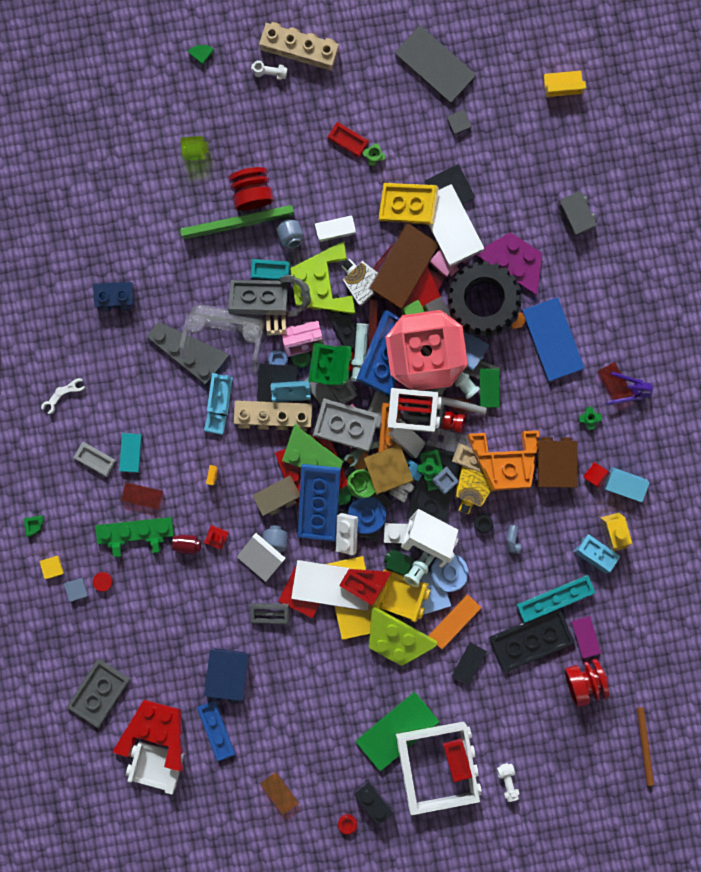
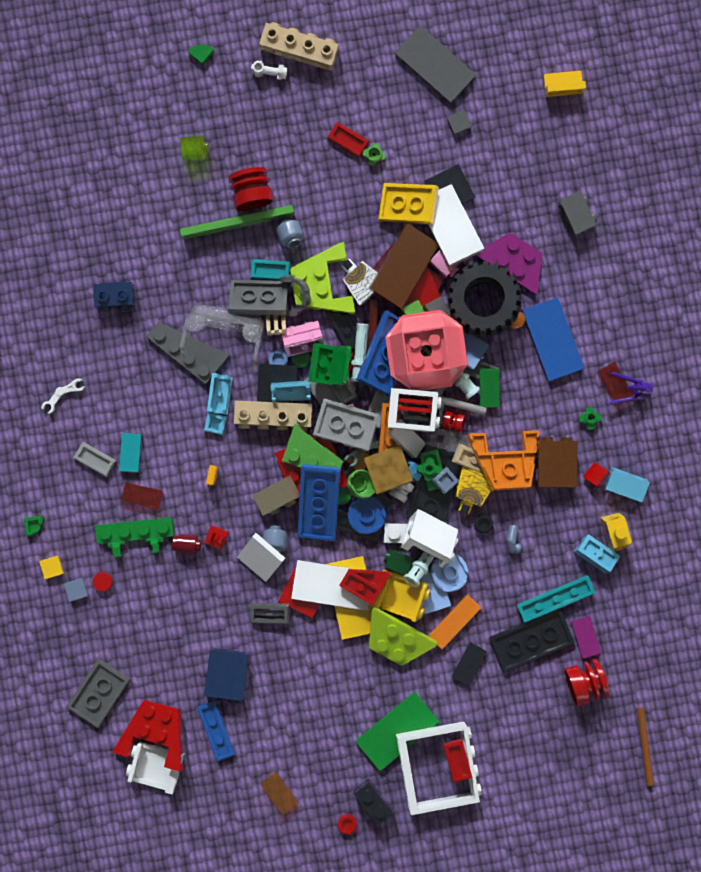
(335, 228): white slope -> none
(346, 534): white plate -> none
(505, 772): white bar -> none

